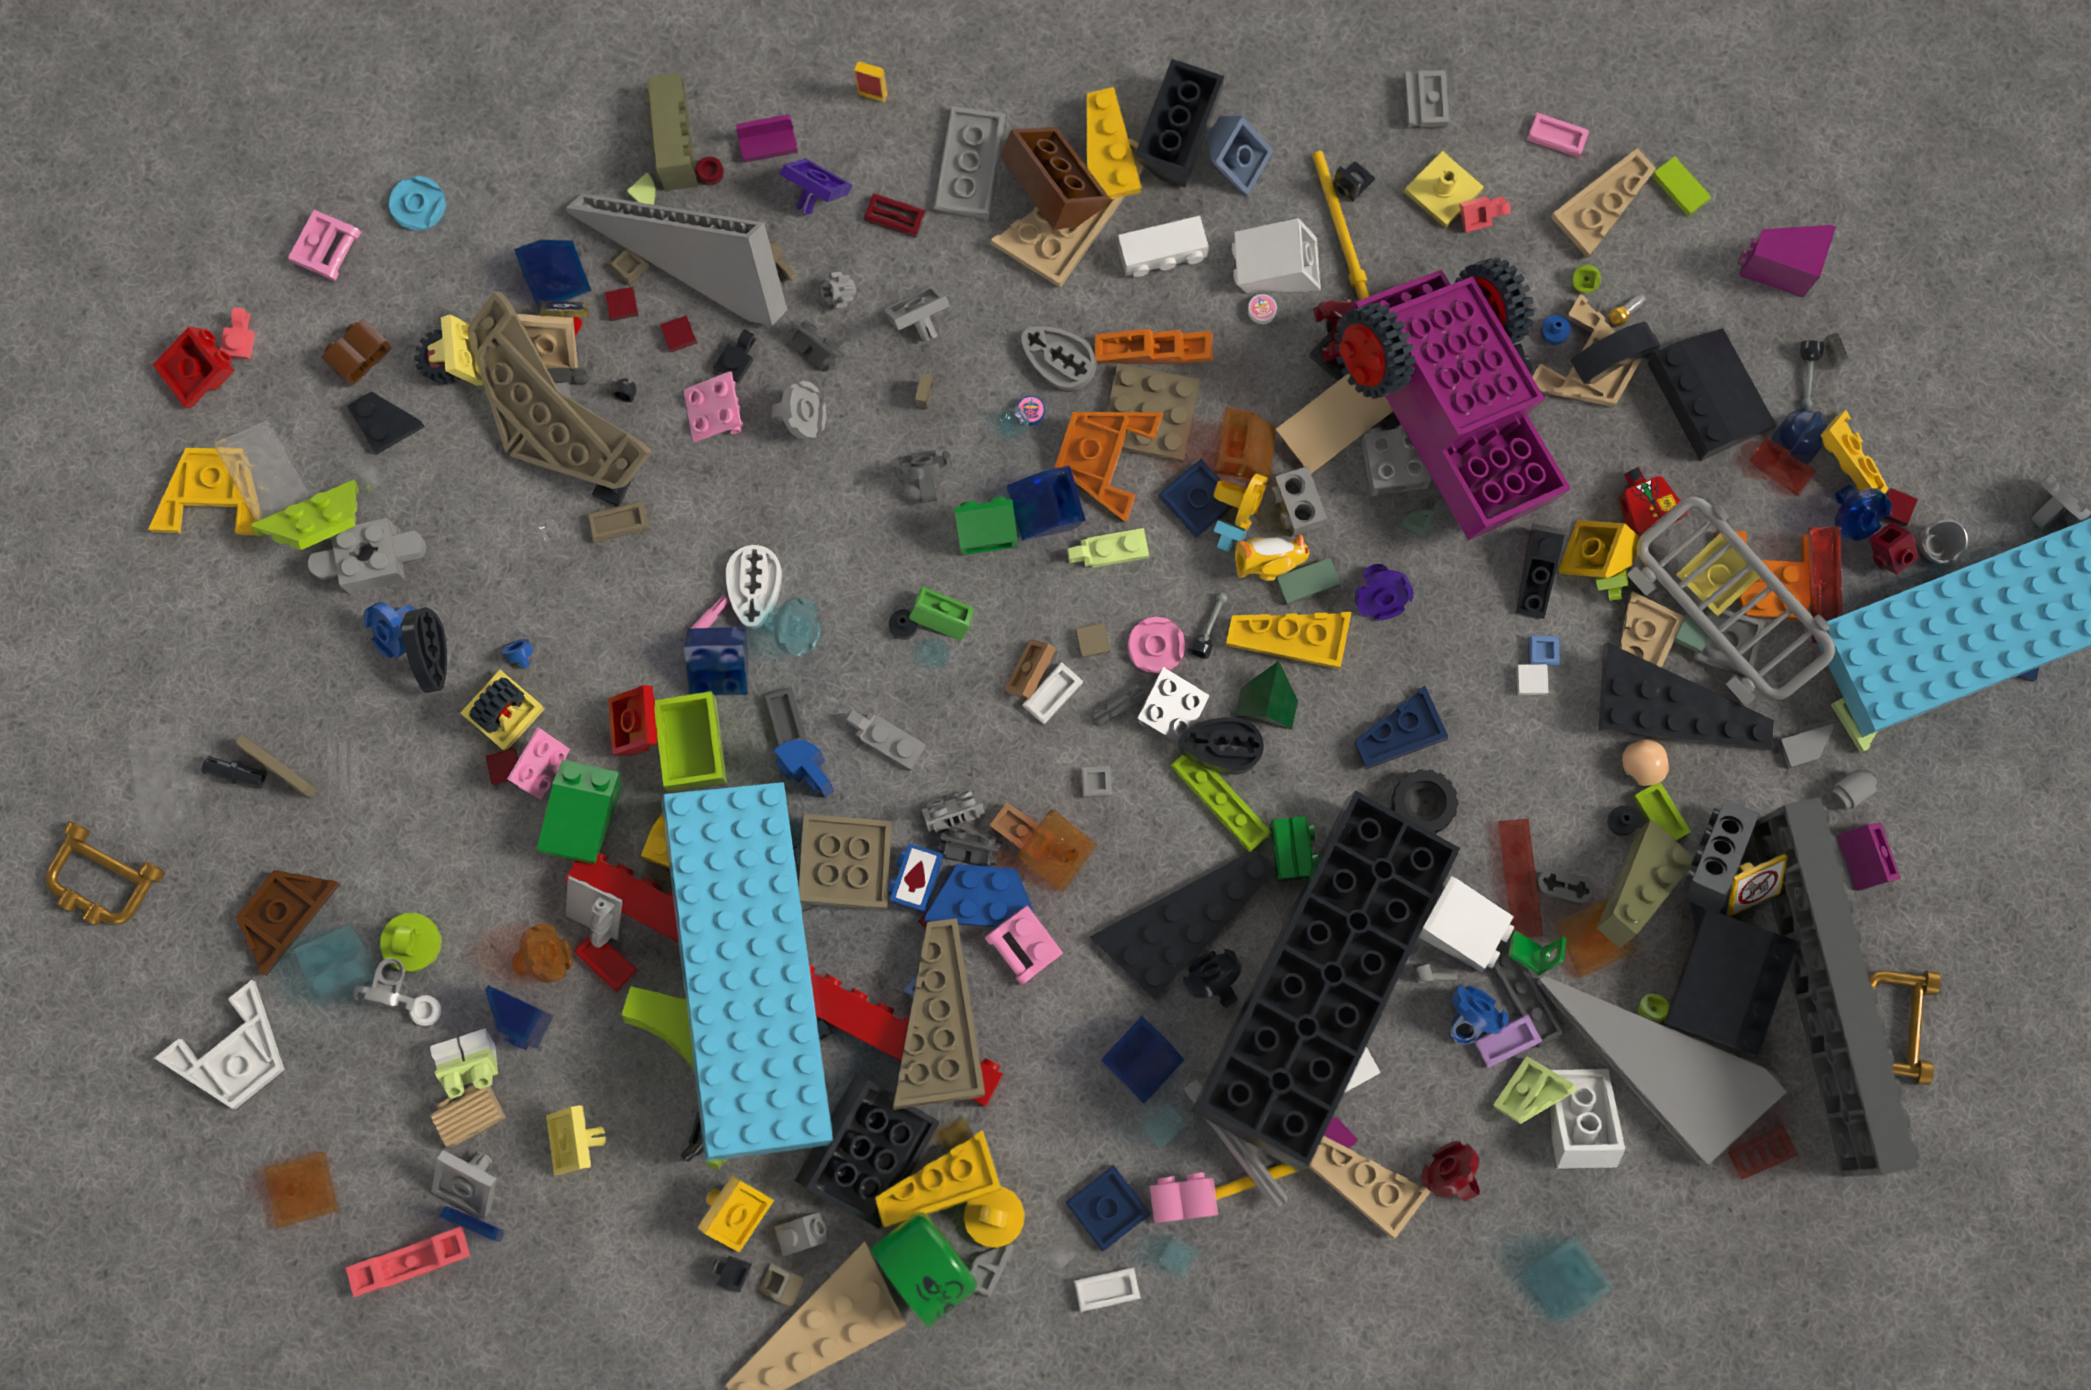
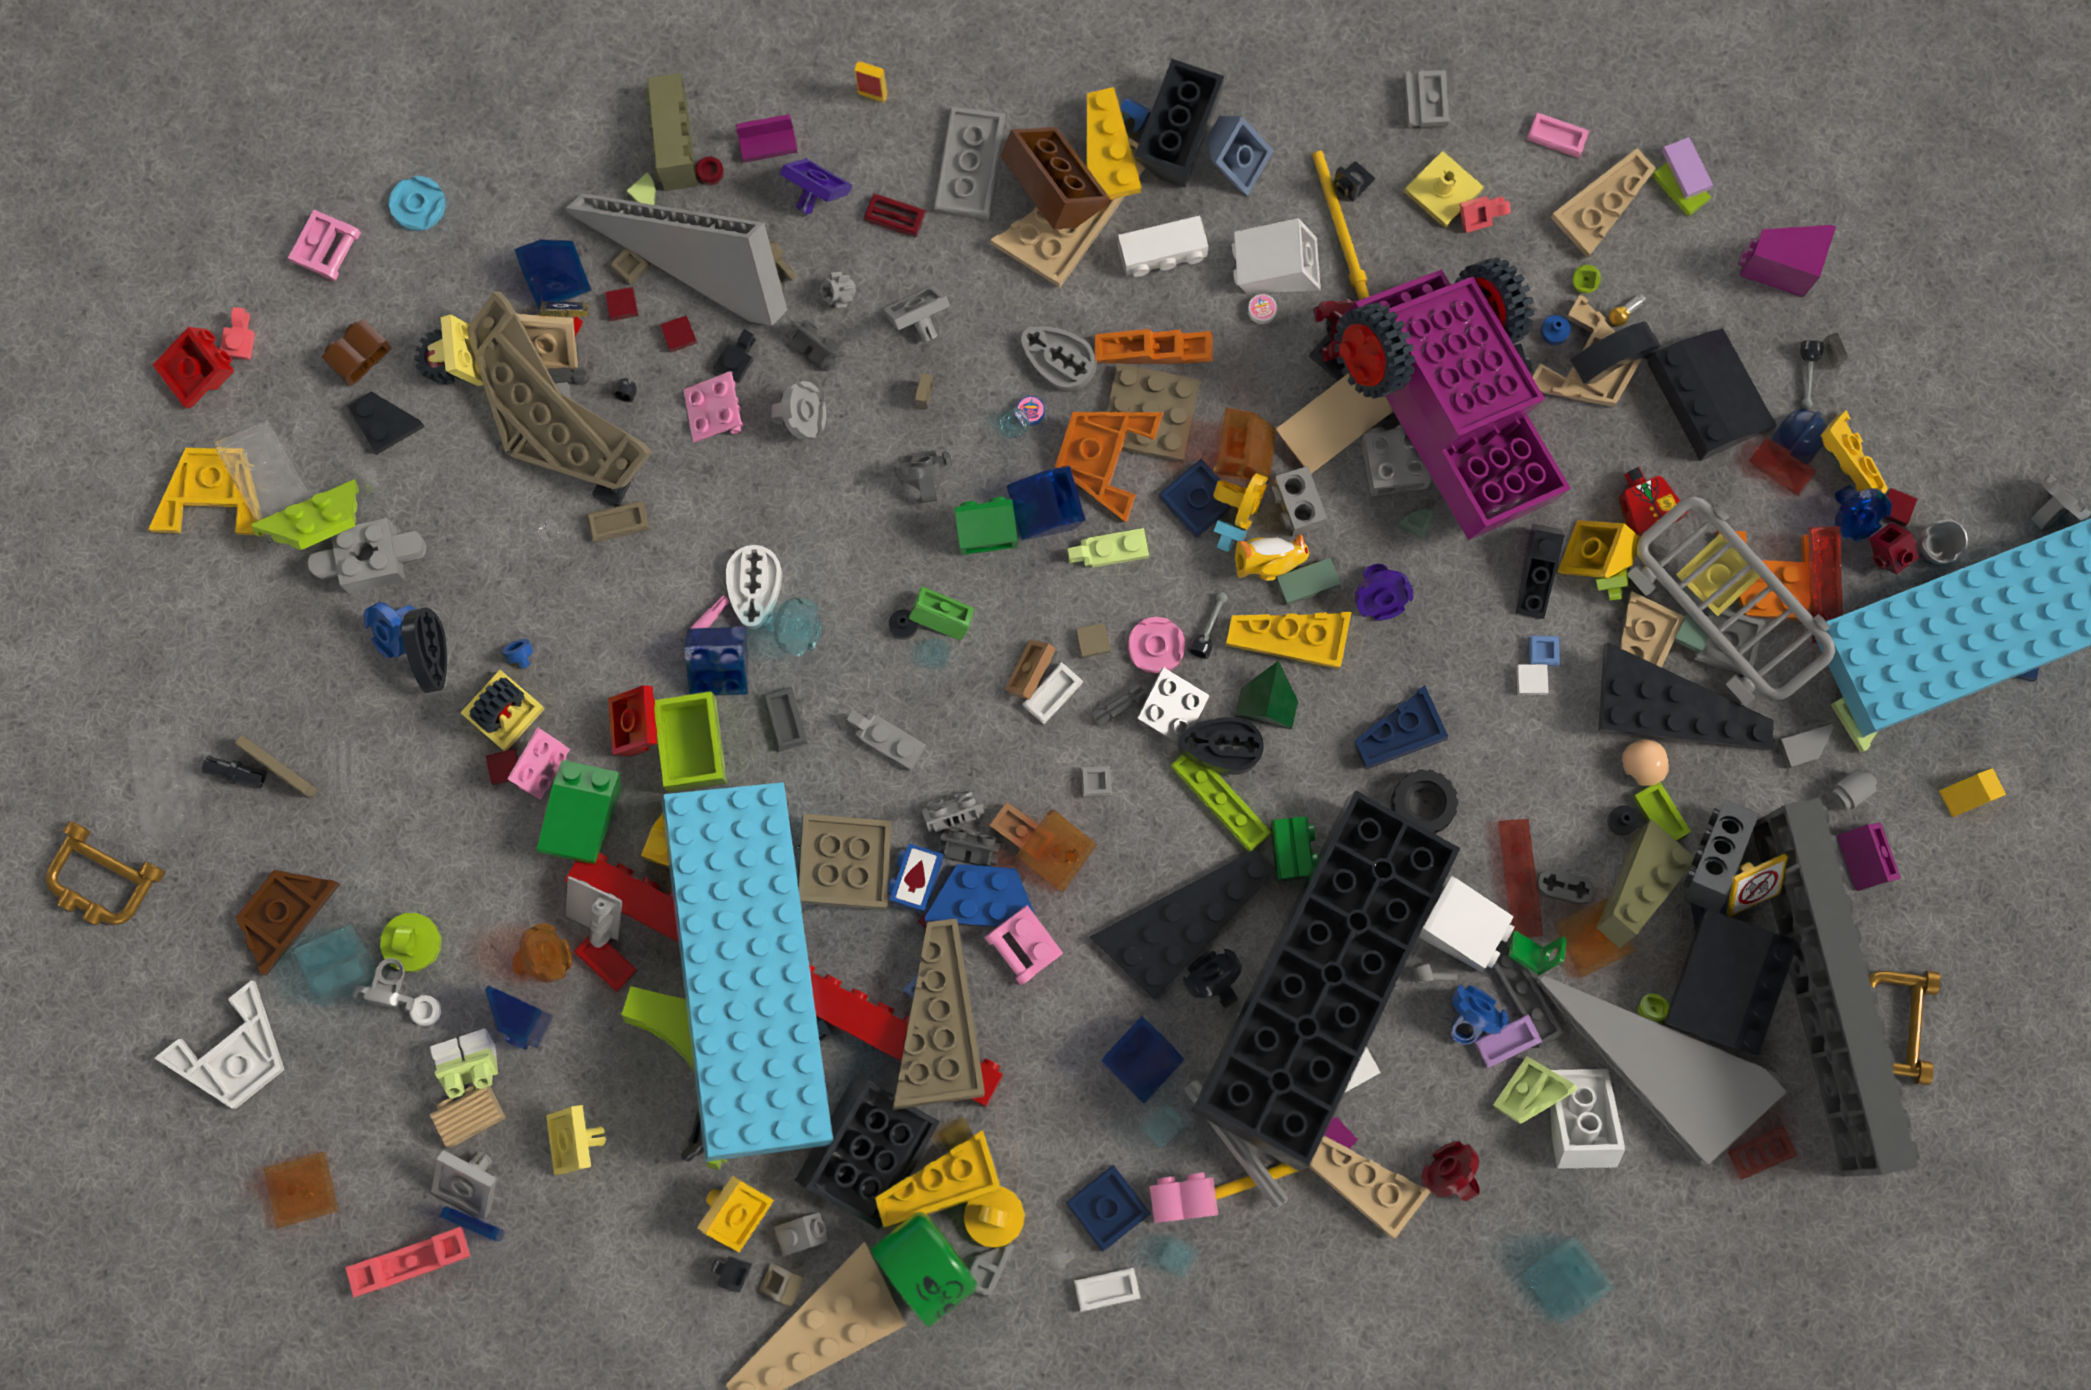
(802, 761): blue brick -> none
(1136, 111): none -> blue tile
(1687, 167): none -> lavender tile
(1972, 792): none -> yellow slope

